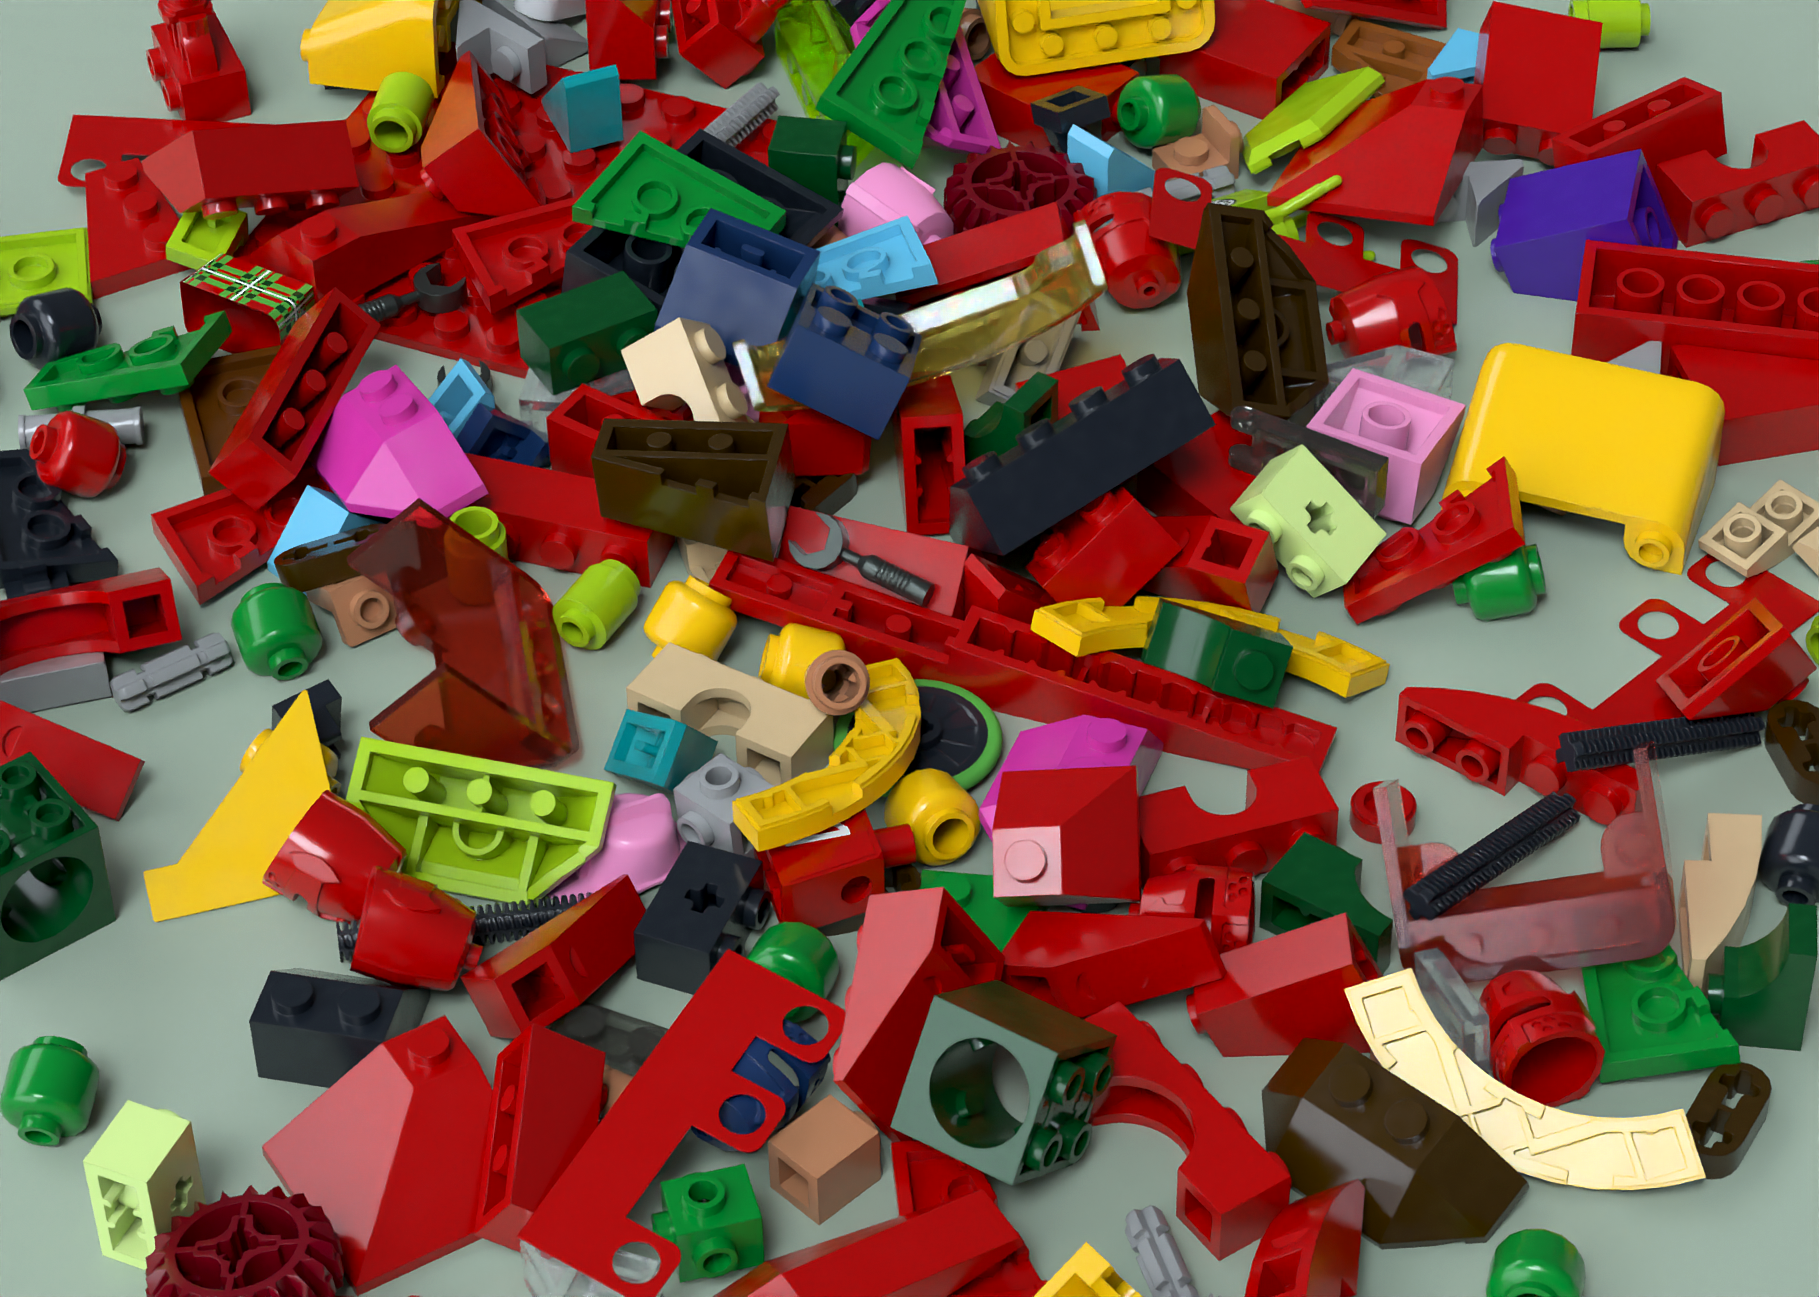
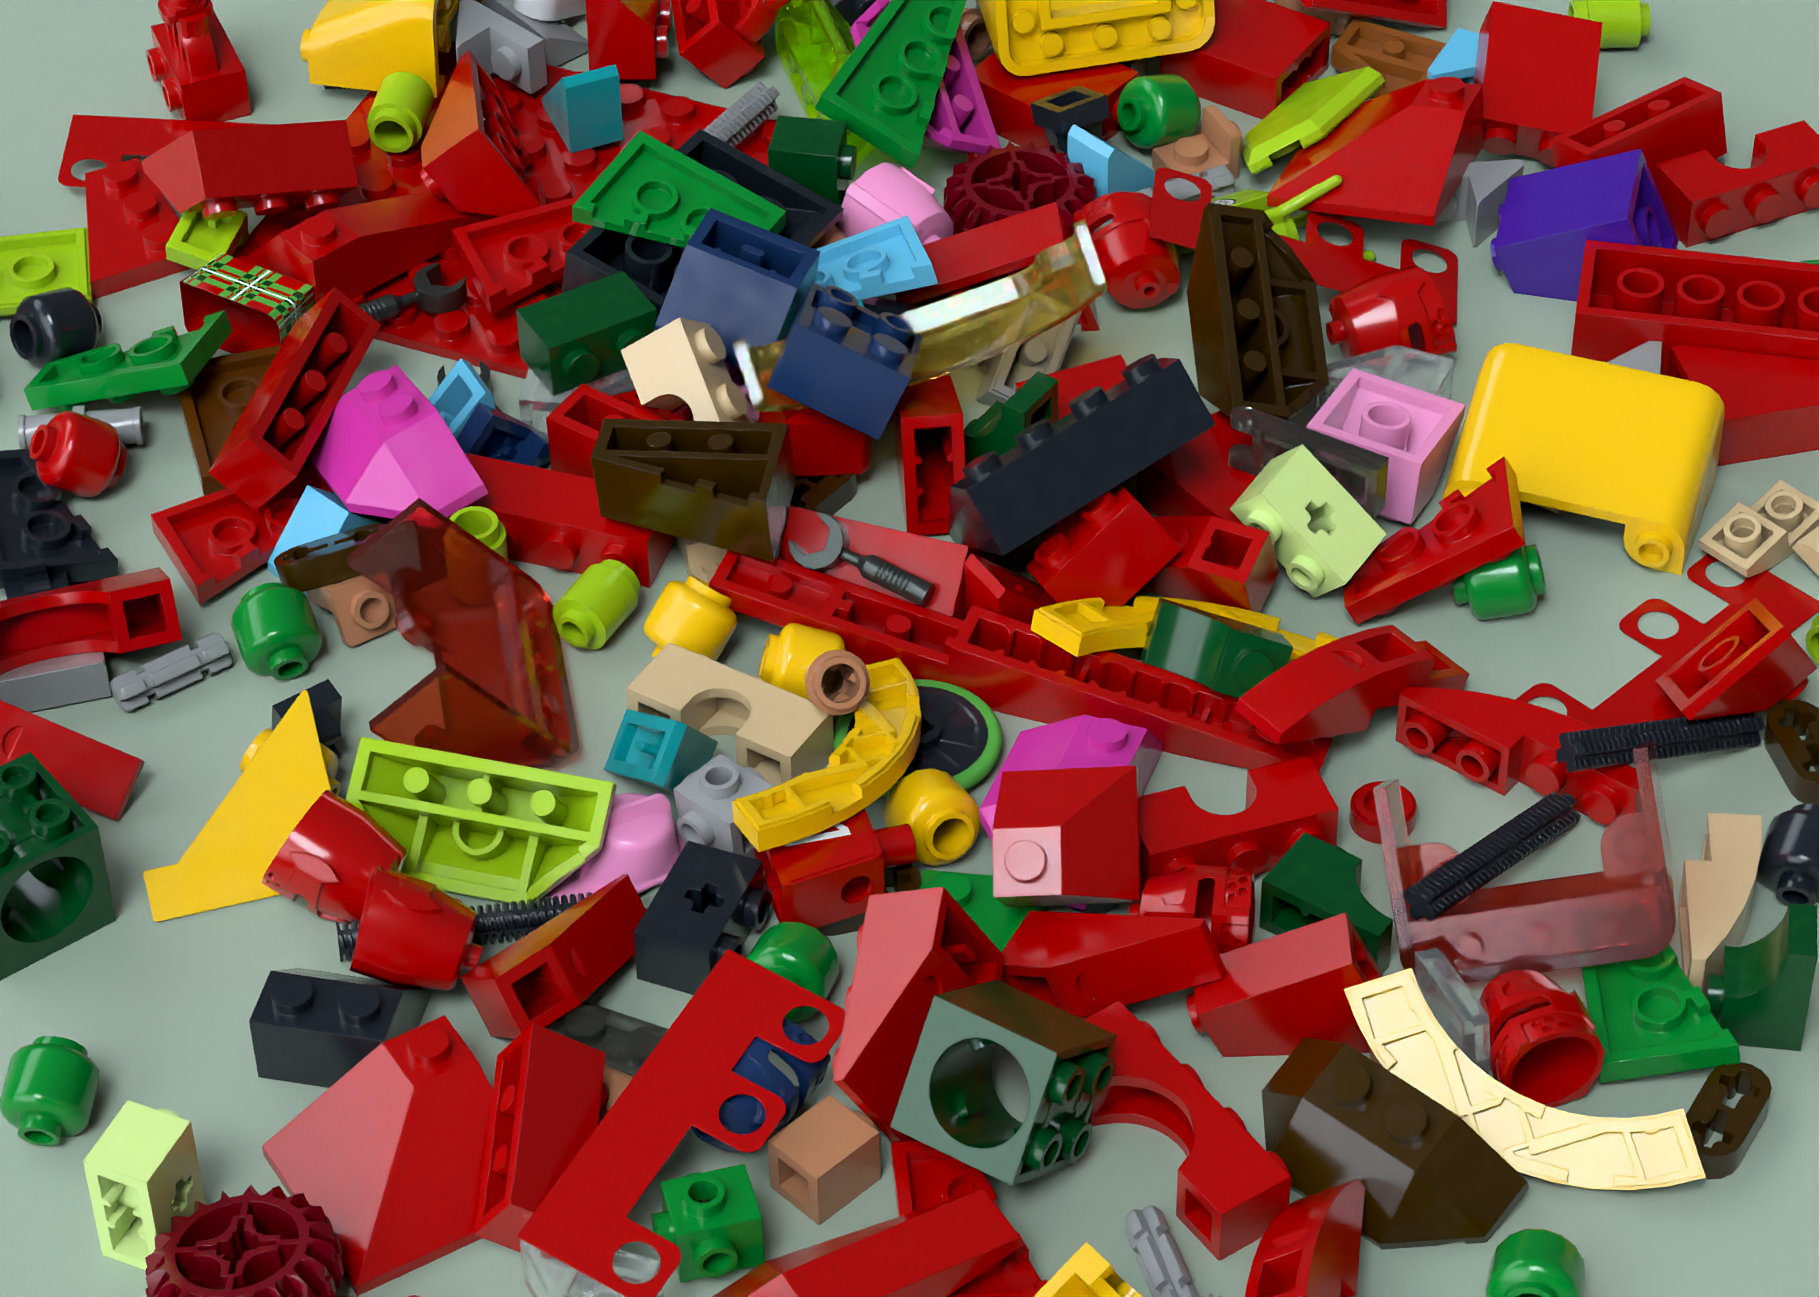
(1343, 684): none -> red slope

